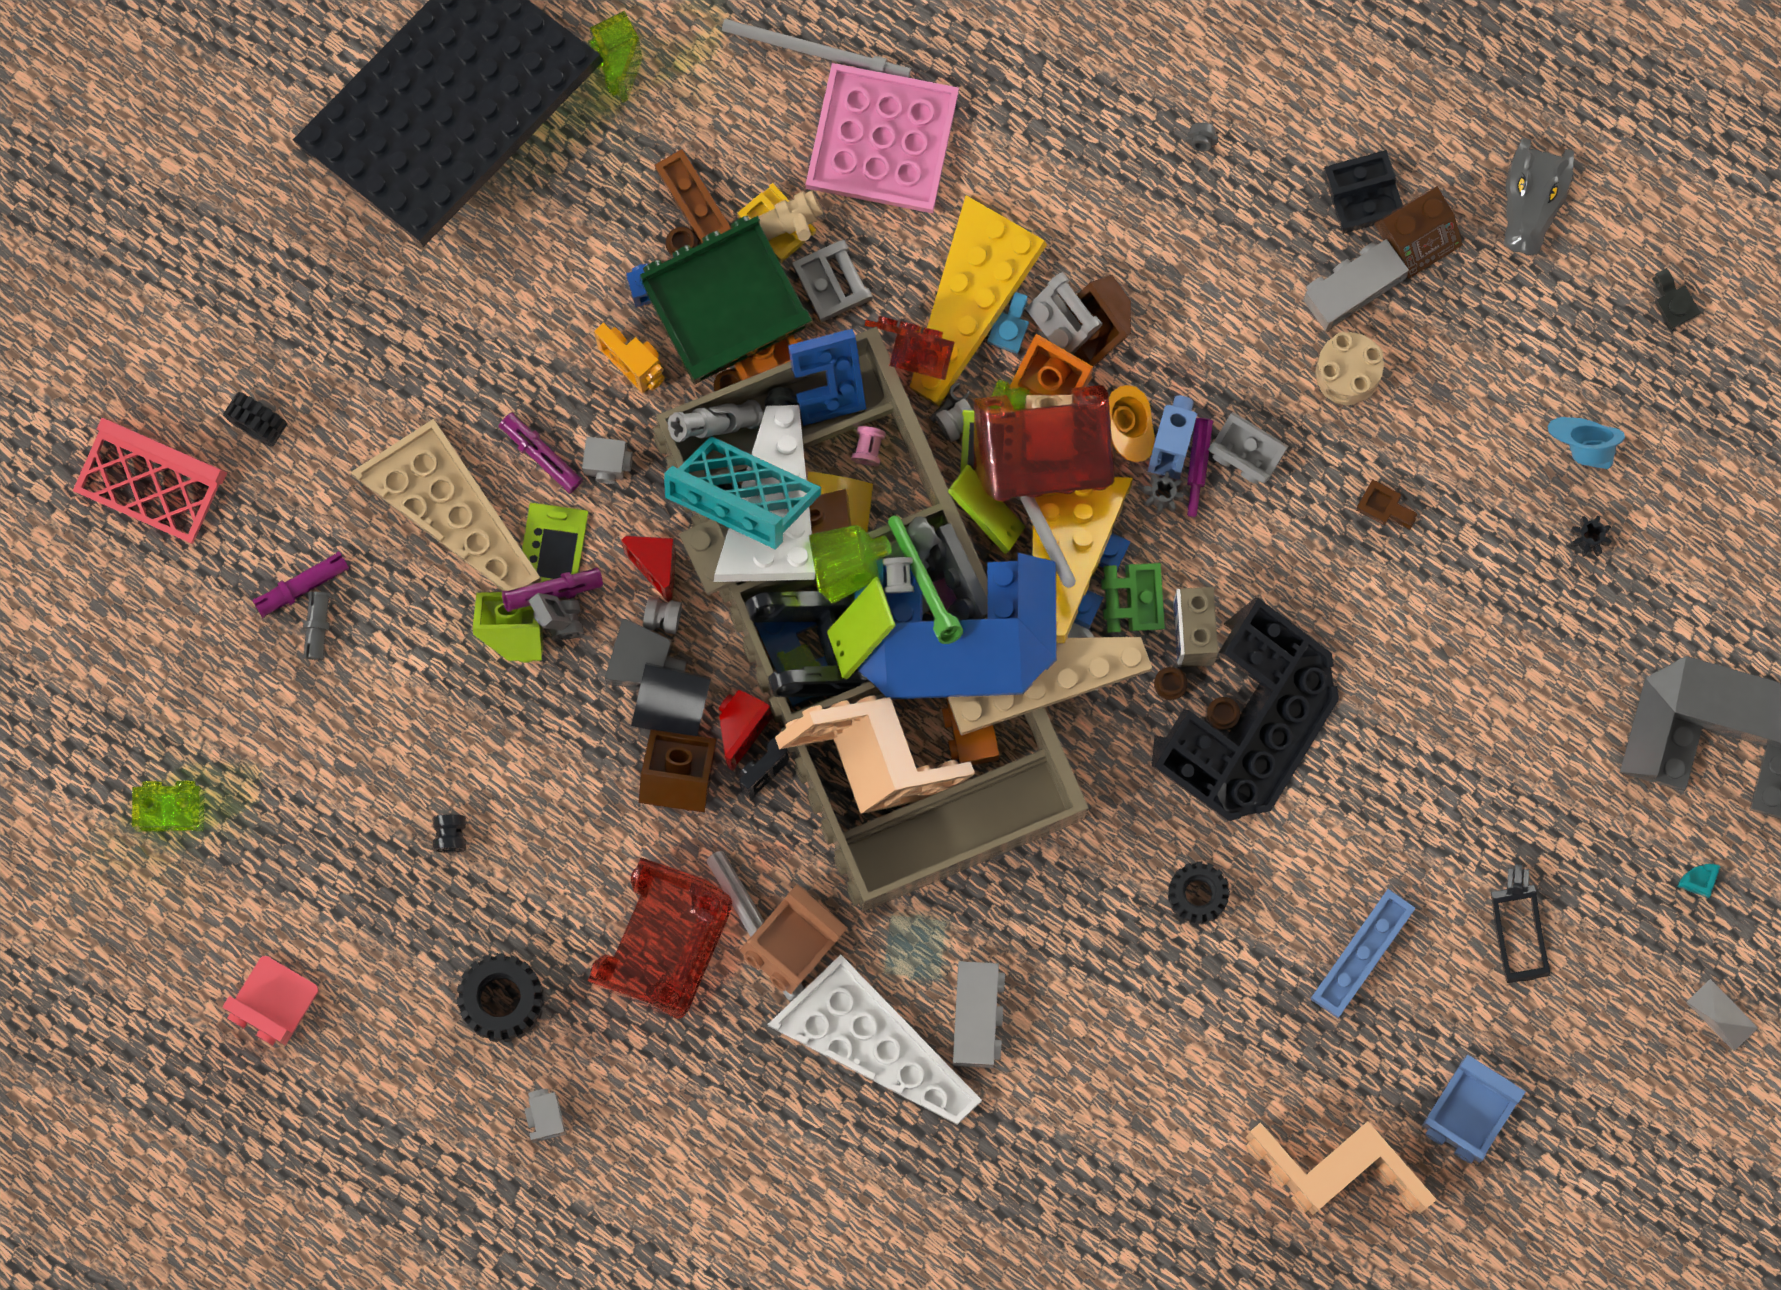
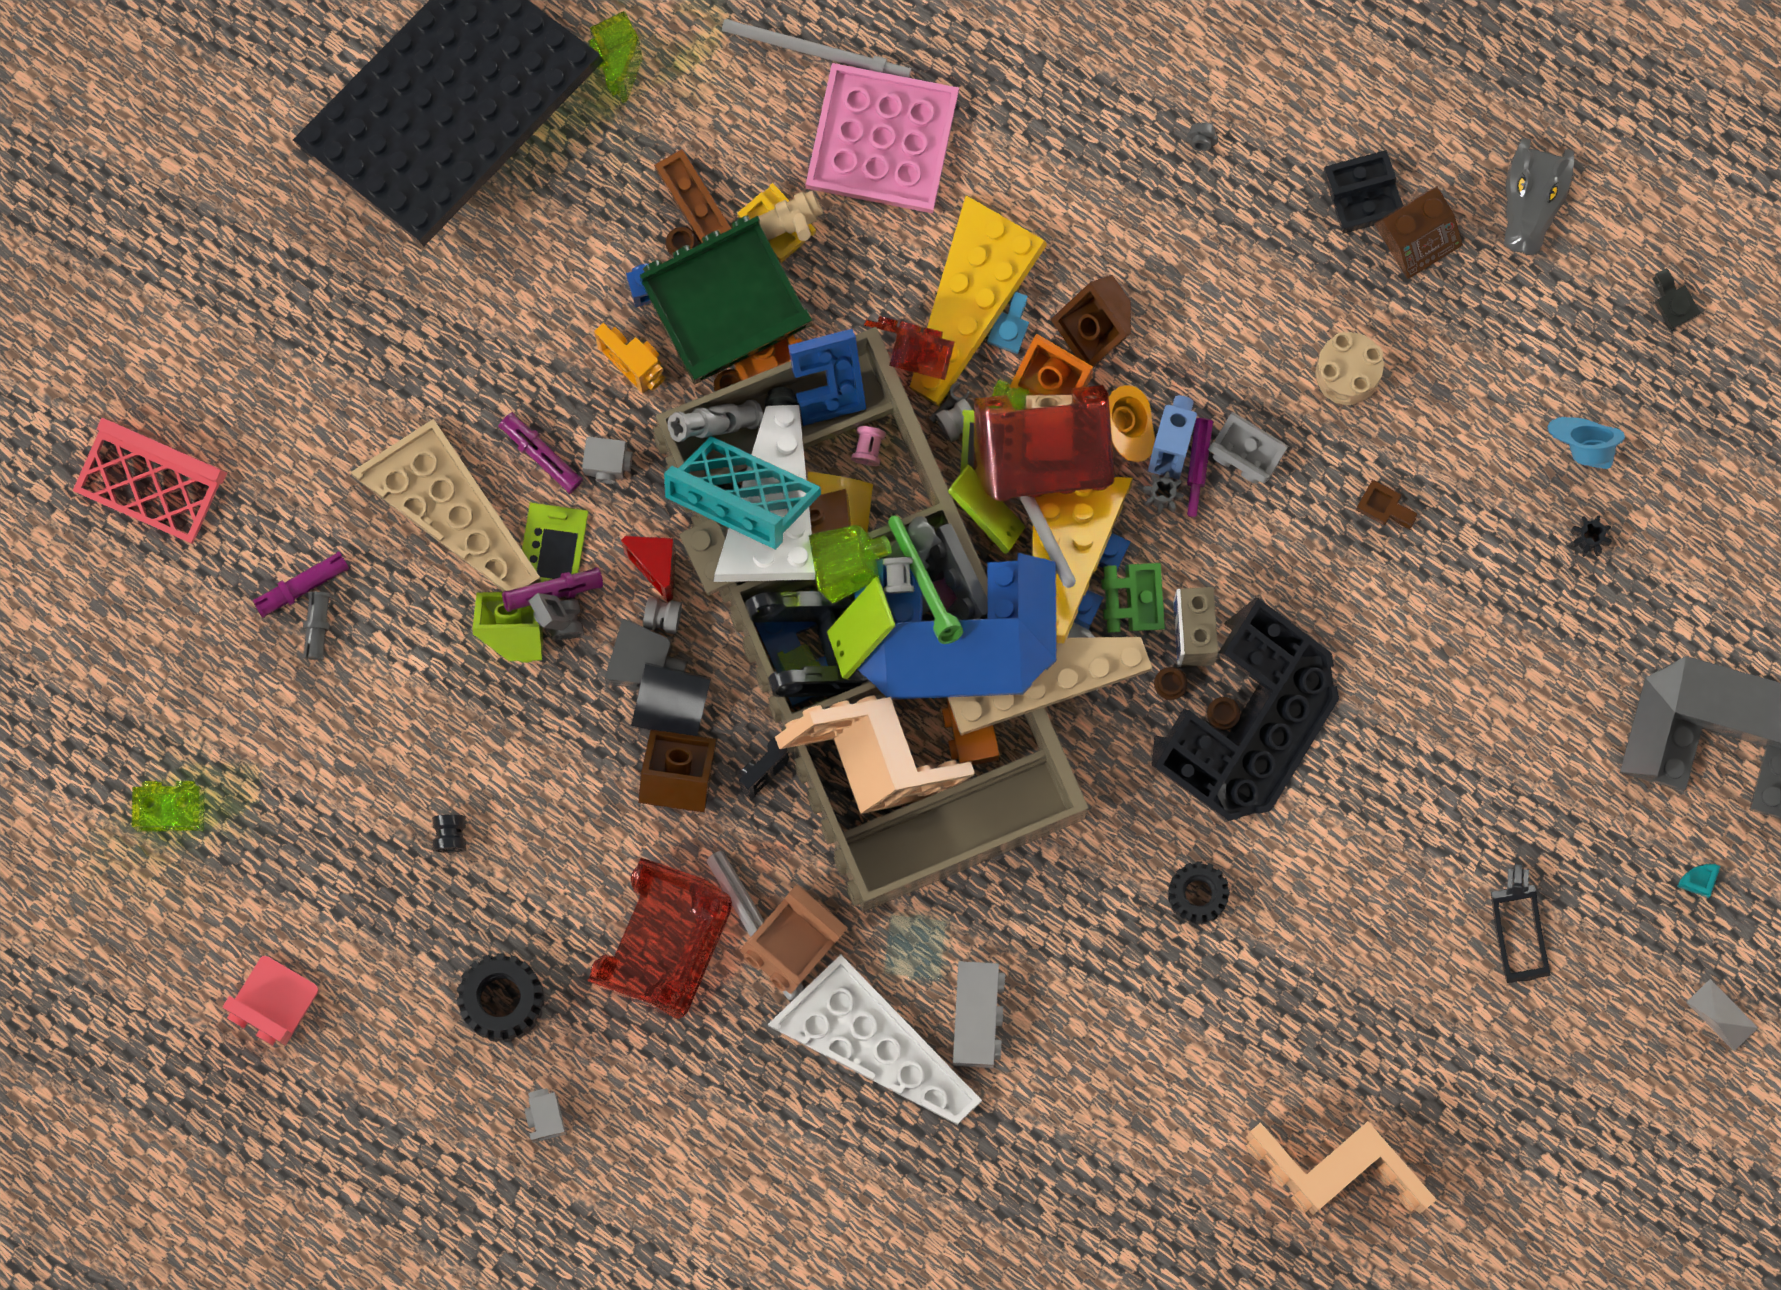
(255, 419): black tyre -> none
(741, 724): red slope -> none
(823, 286): light grey plate -> none
(1057, 320): light grey plate -> none
(1355, 284): light grey brick -> none
(1362, 953): medium blue plate -> none
(1472, 1110): medium blue panel -> none

